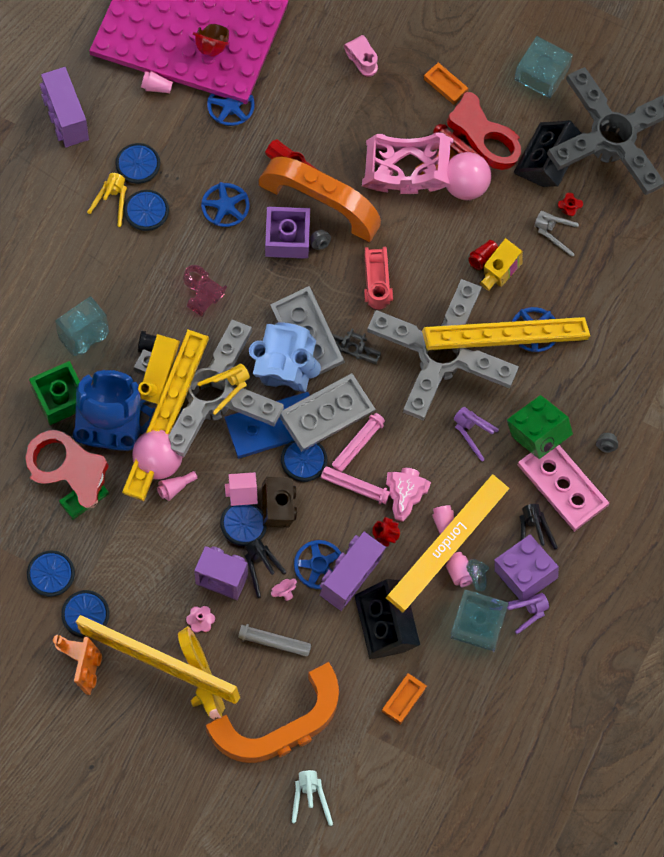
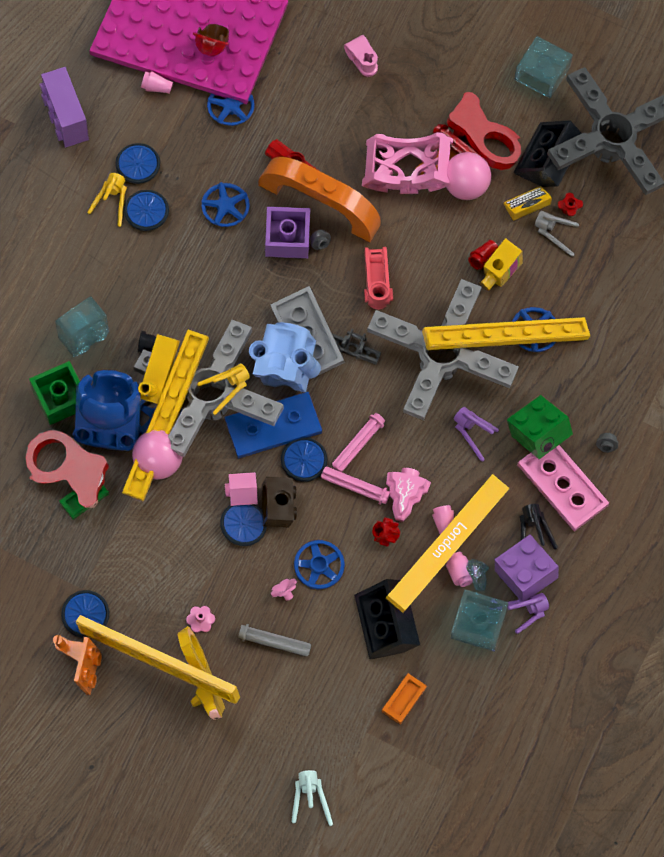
(50, 573): blue wheel -> none
(170, 487): bright pink cone -> none
(207, 292): clear pink piece -> none
(221, 572): medium lavender brick -> none
(258, 553): black plant -> none
(283, 739): orange arch -> none
(326, 412): light grey plate -> none
(351, 570): medium lavender brick -> none
(445, 83): orange tile -> none
(527, 203): none -> slope

